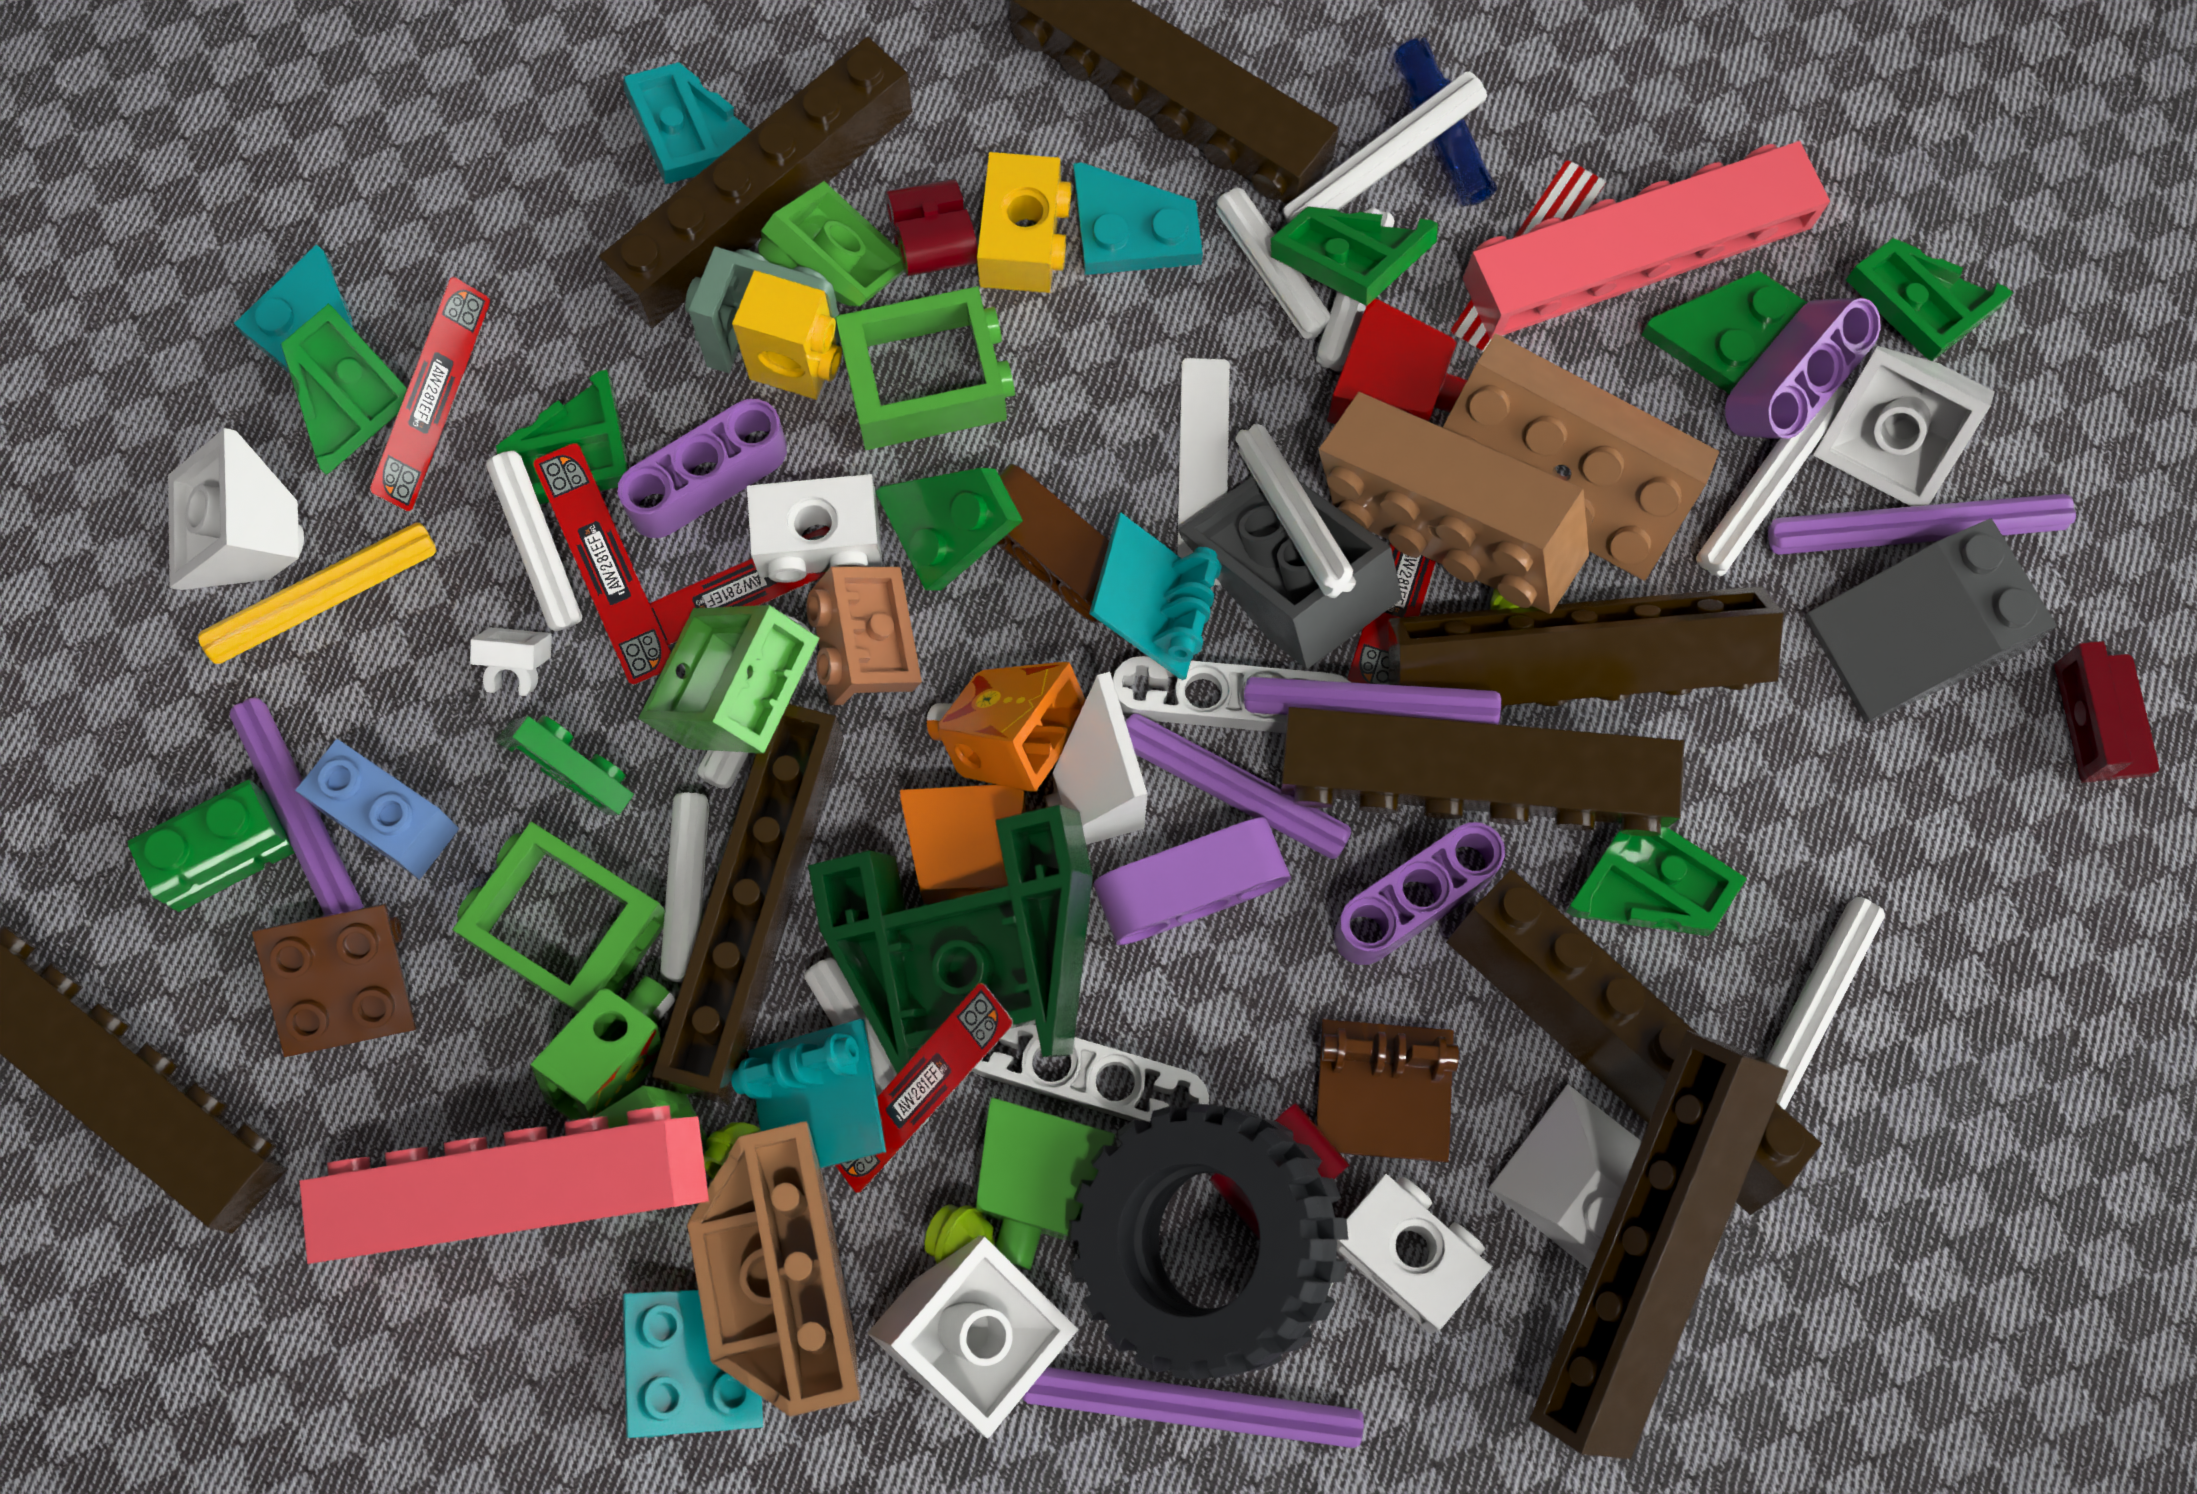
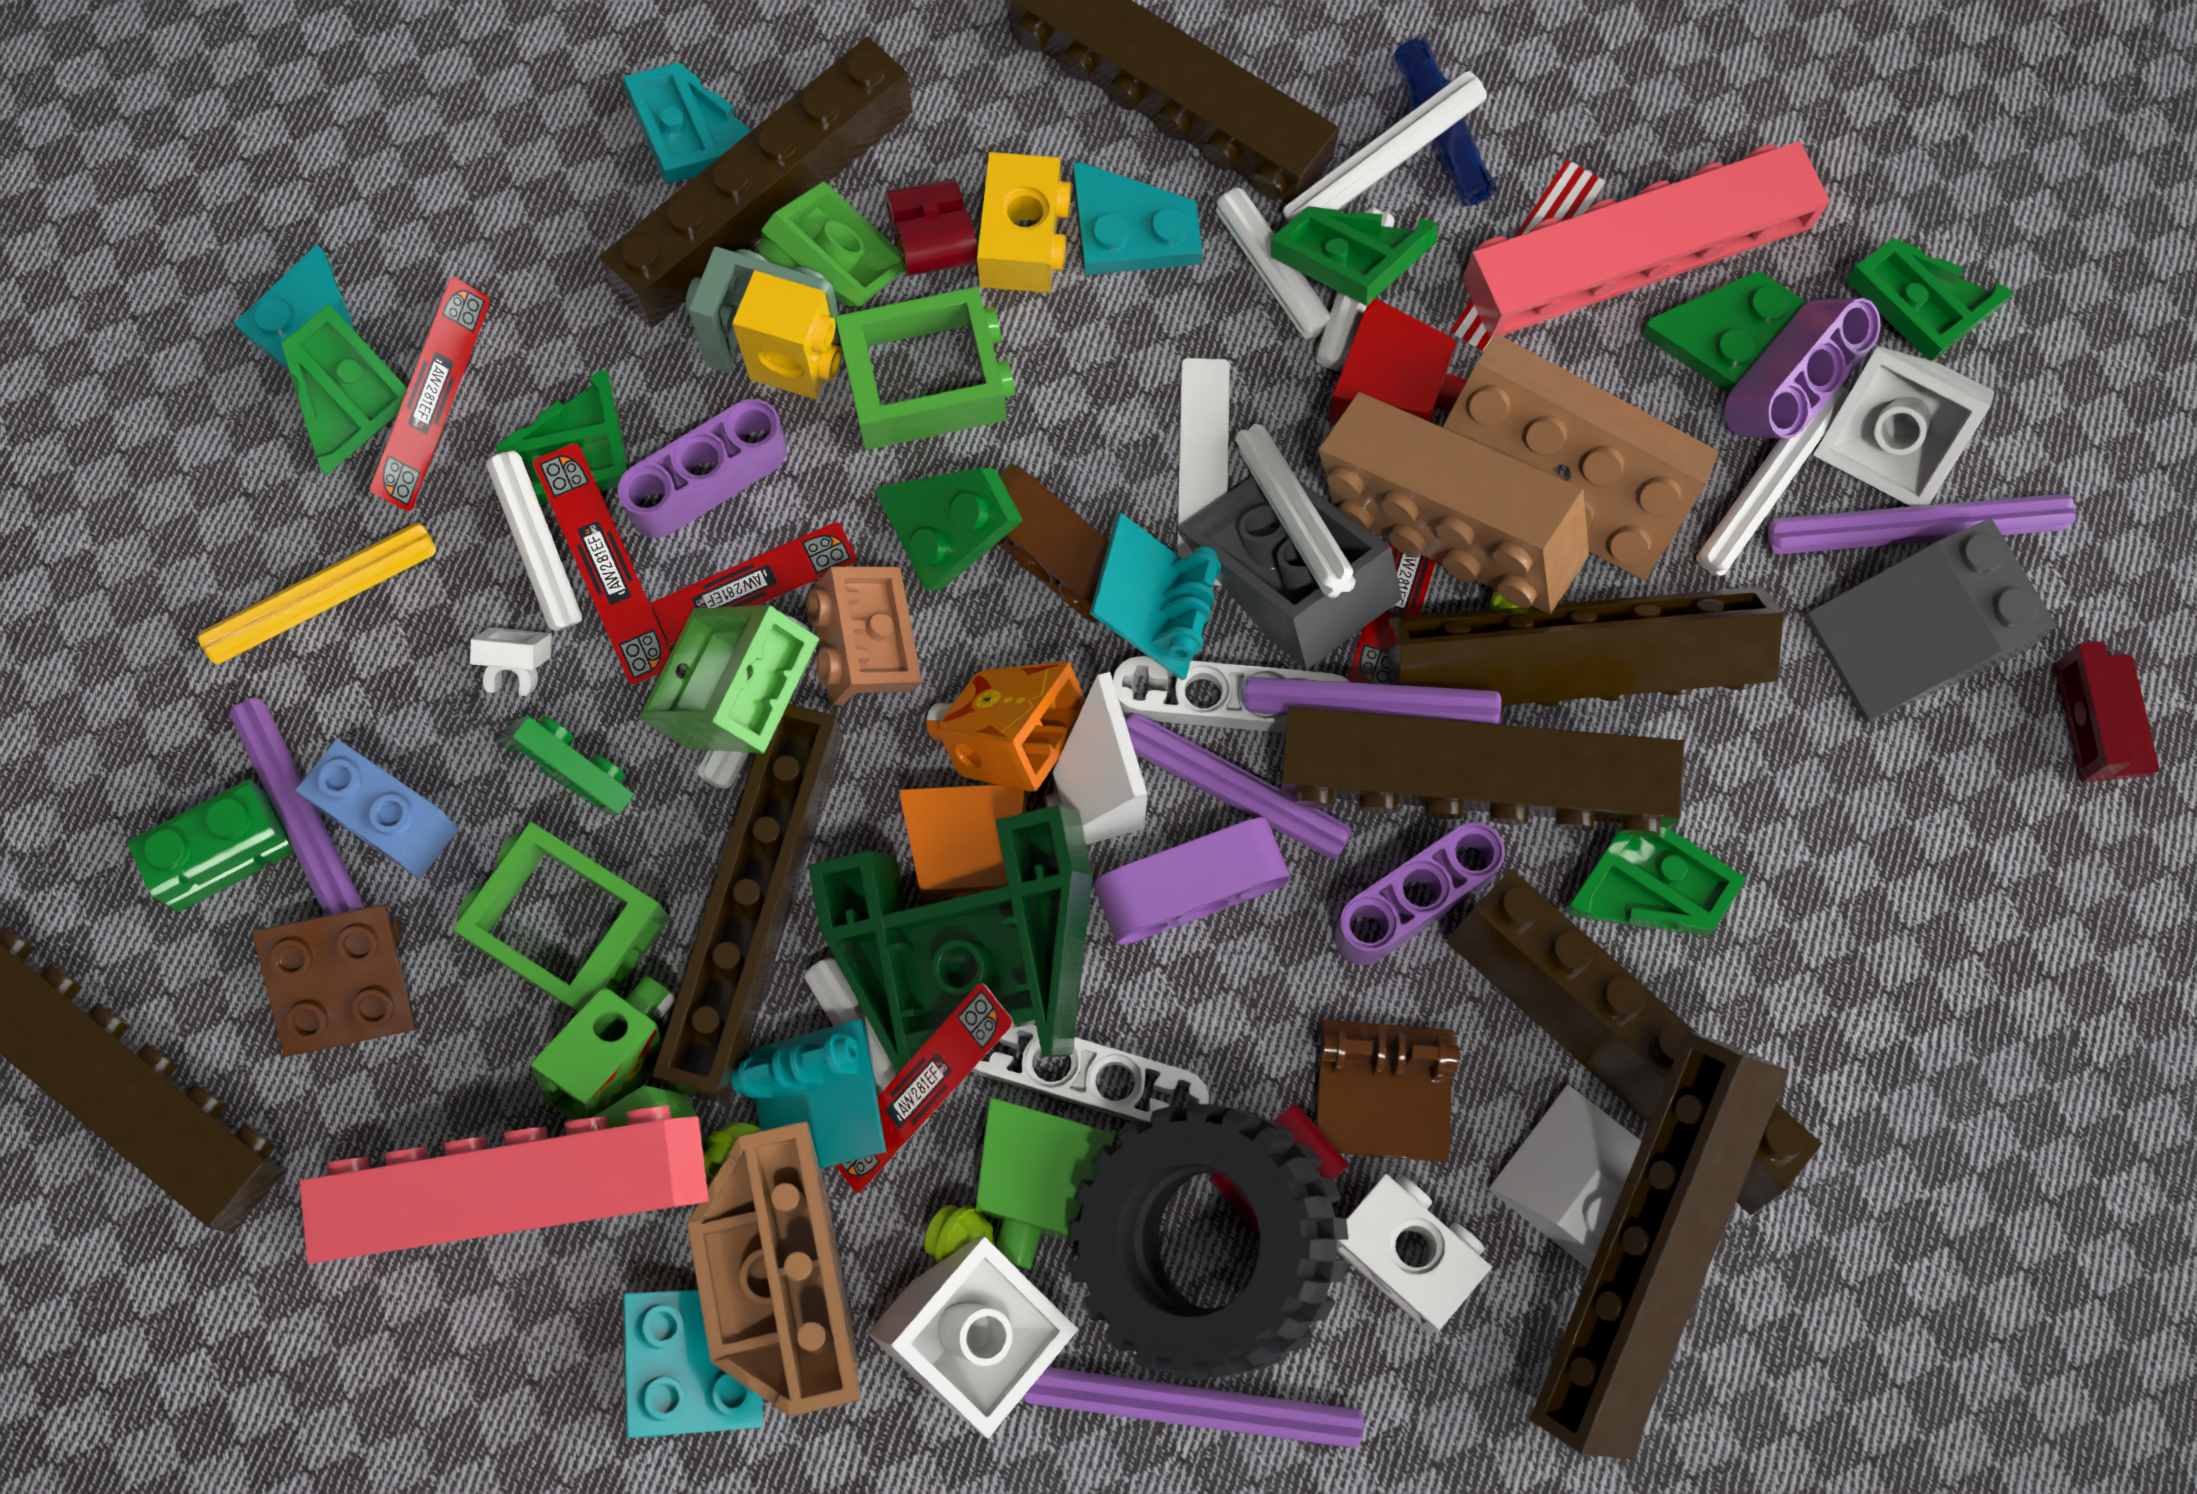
(229, 517): white slope -> none
(684, 883): white axle -> none
(786, 509): white brick -> none
(1824, 991): white axle -> none

